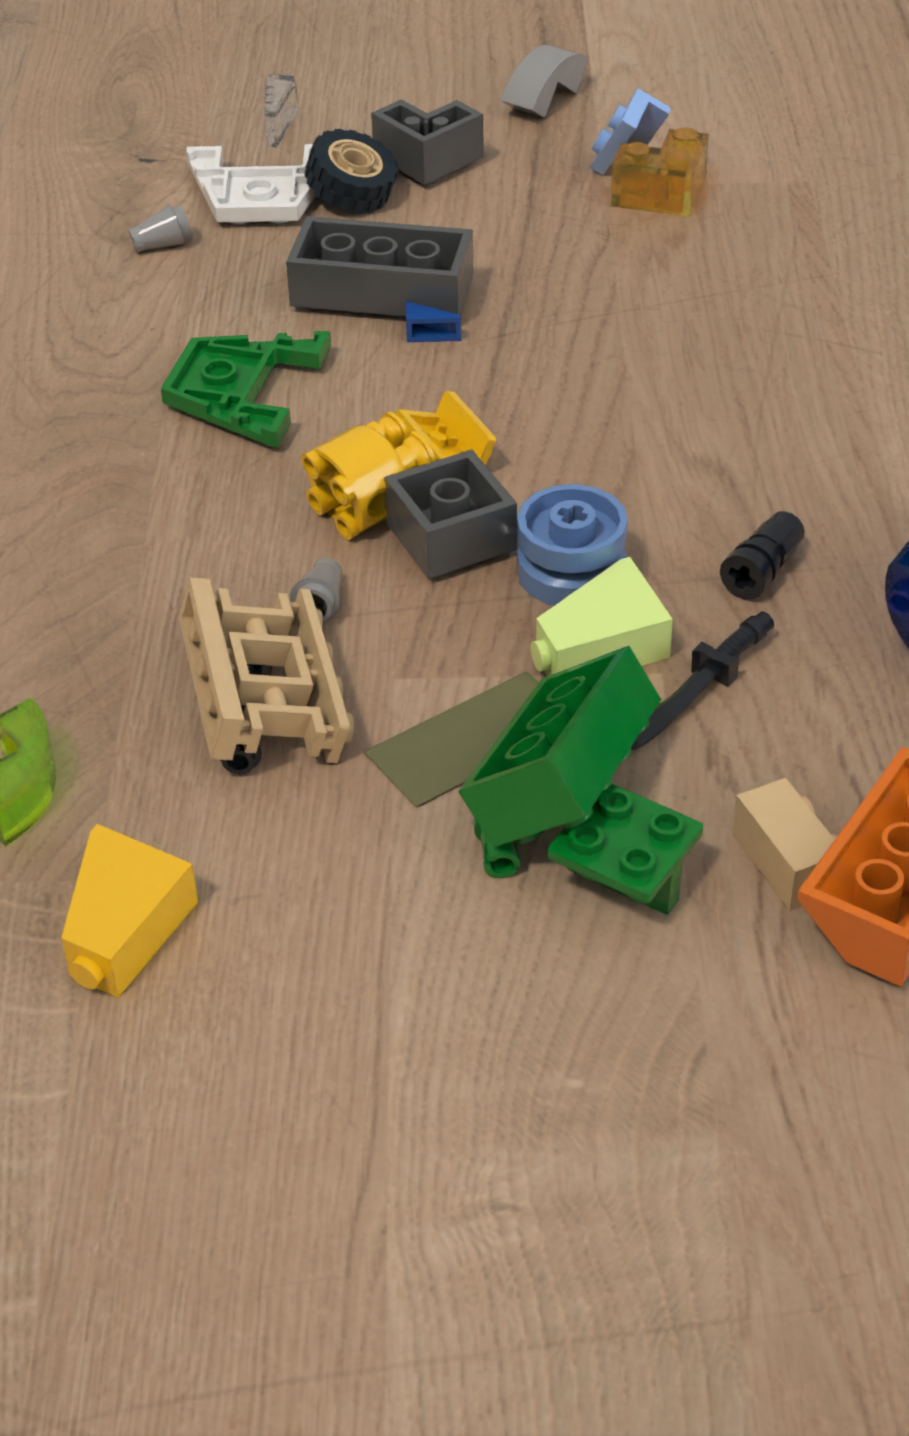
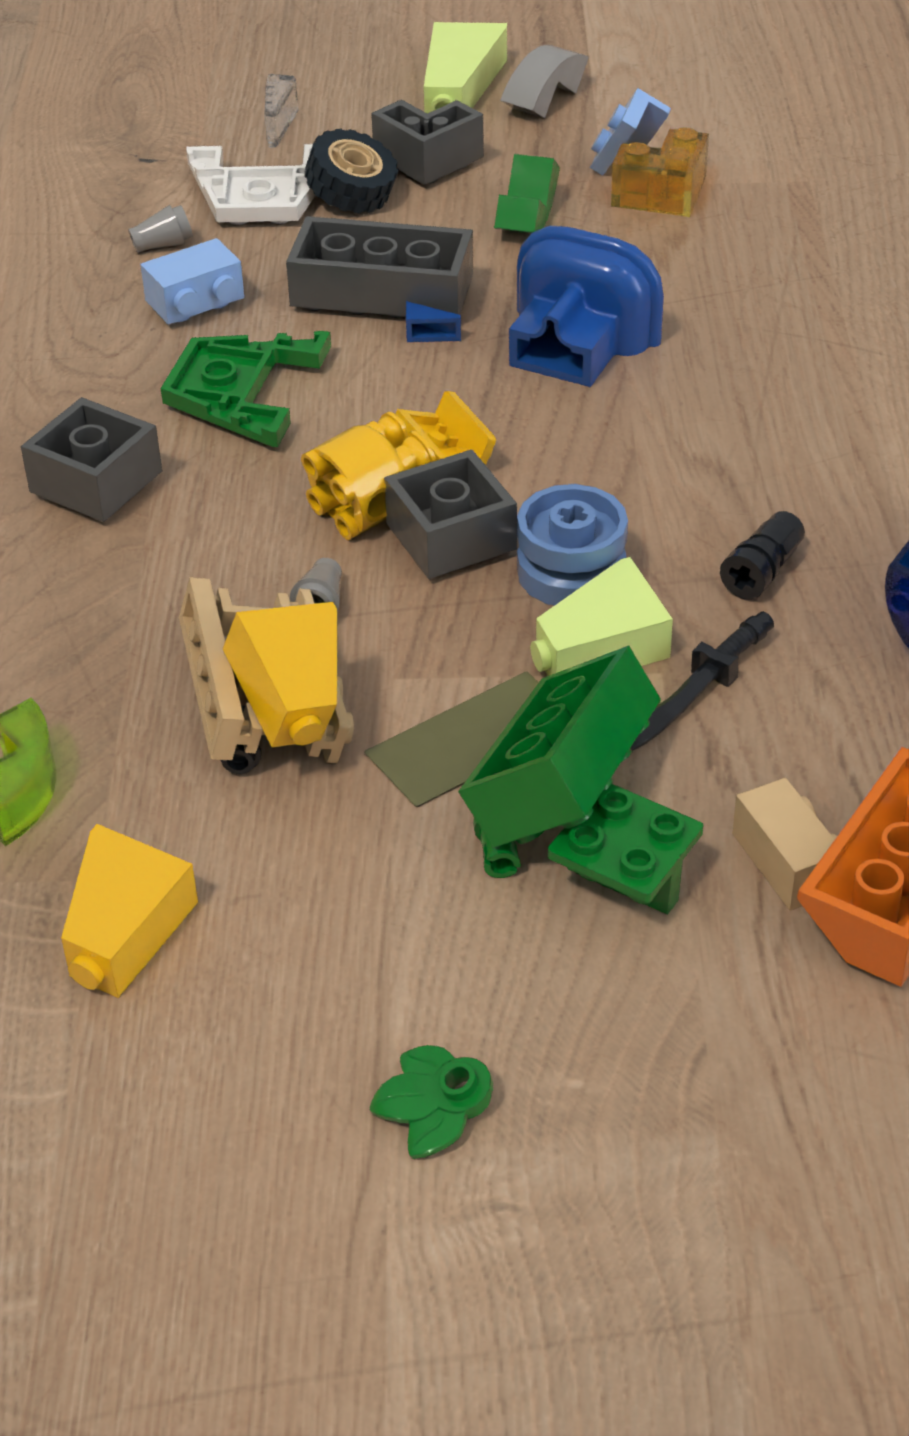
(92, 459): none -> dark grey brick
(192, 281): none -> light blue brick
(287, 668): none -> yellow slope
(428, 1098): none -> green plate
(463, 62): none -> yellowish green slope
(529, 194): none -> green brick
(582, 304): none -> blue piece

